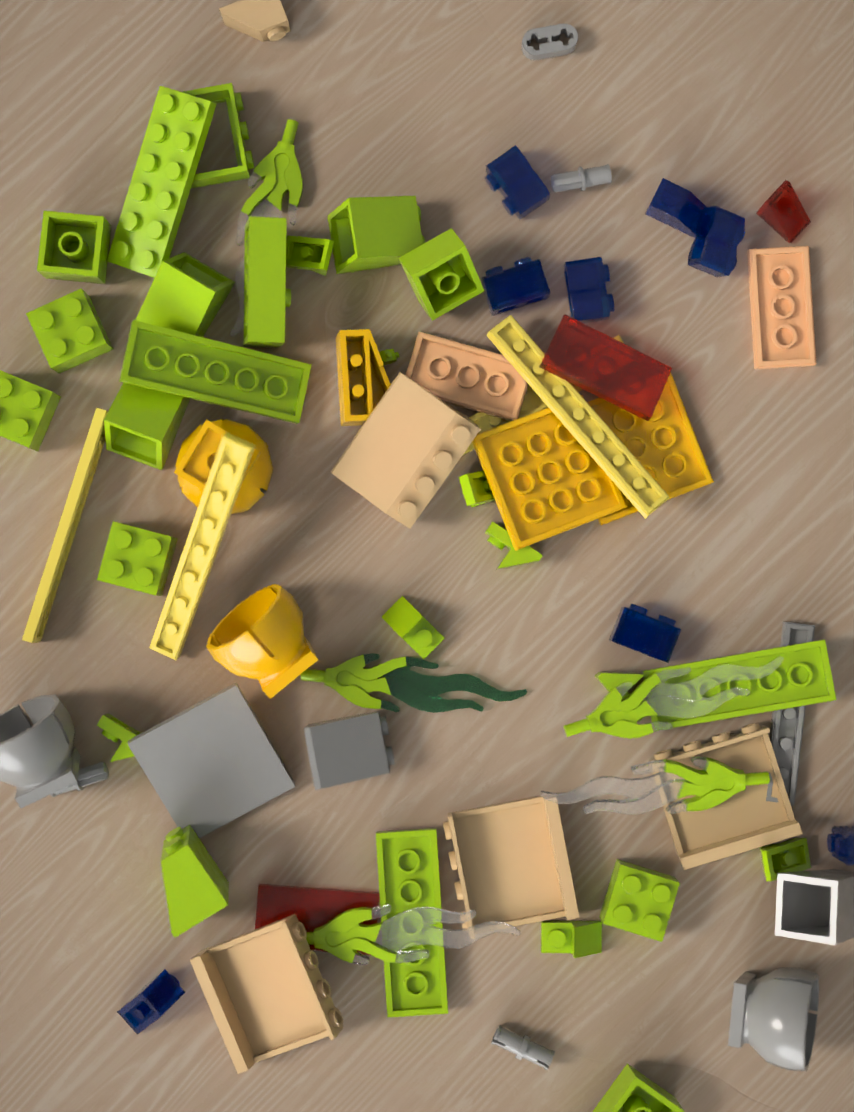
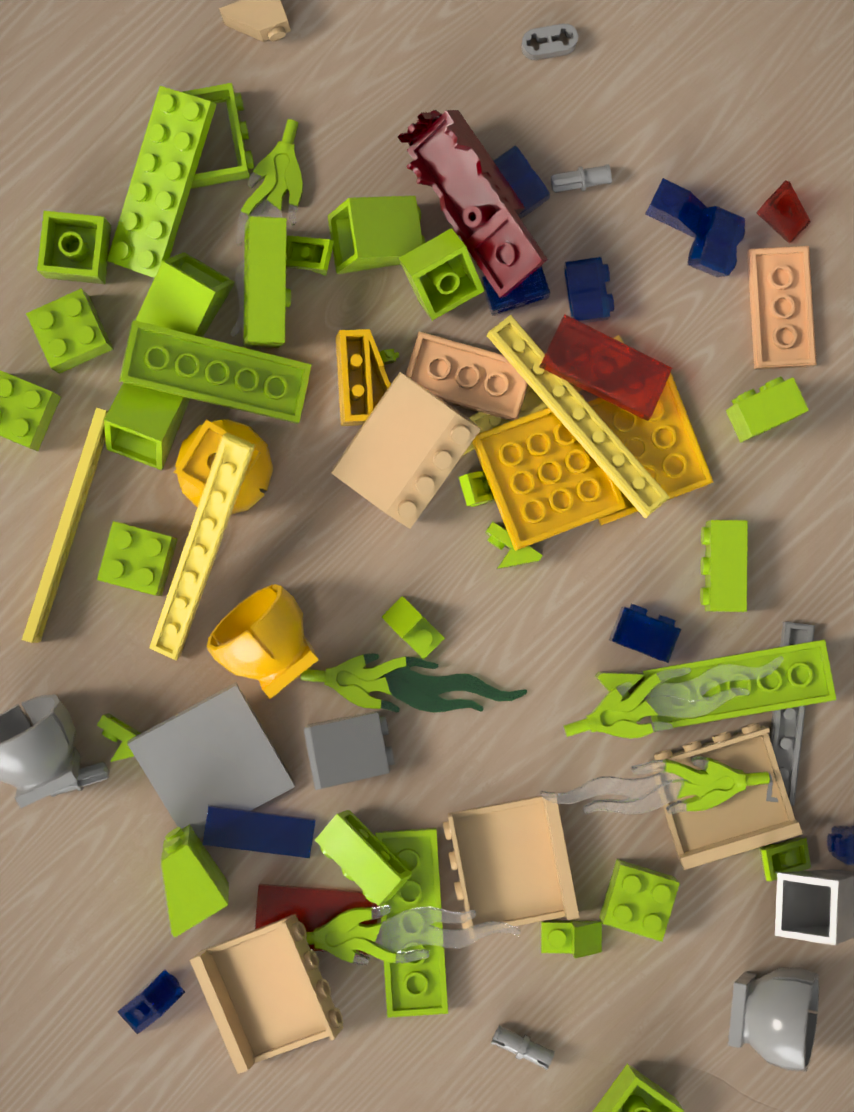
(258, 831): none -> clear blue piece
(363, 857): none -> lime brick
(473, 197): none -> dark red piece
(724, 566): none -> lime brick
(772, 406): none -> lime brick

